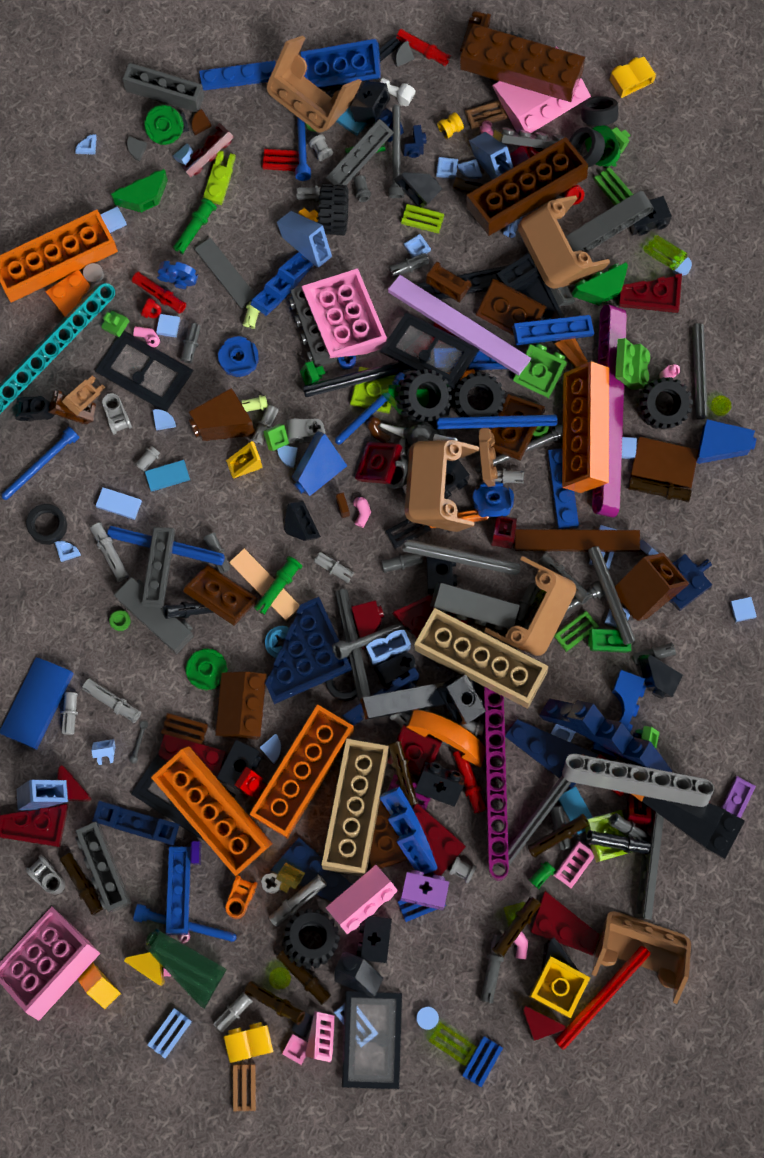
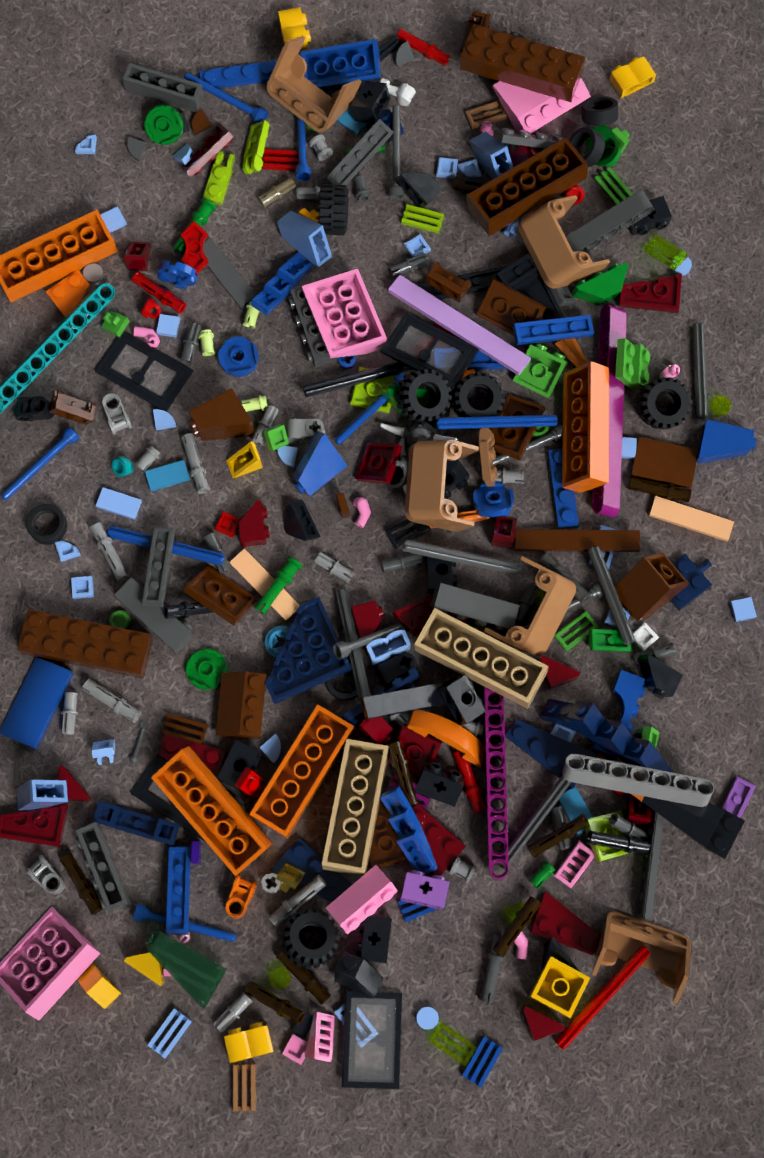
(82, 396): medium nougat hinge -> none
(82, 587): none -> light blue tile
(85, 643): none -> reddish brown brick
(122, 466): none -> teal tile
(137, 256): none -> dark red slope
(142, 192): green slope -> none
(194, 240): none -> red tile
(197, 470): none -> light grey pin
(207, 342): none -> yellowish green pin
(227, 524): none -> red tile
(252, 526): none -> dark red slope
(255, 147): none -> lime hinge
(257, 114): none -> blue piece
(276, 192): none -> dark tan axle
(292, 25): none -> yellow brick
(311, 374): green tile -> none
(376, 432): reddish brown arm -> none
(377, 730): none -> dark red slope
(417, 148): dark blue bracket -> none
(450, 125): yellow wheel -> none
(558, 673): none -> dark red slope
(644, 636): none -> white tile
(647, 548): light blue tile -> none
(691, 518): none -> light nougat tile

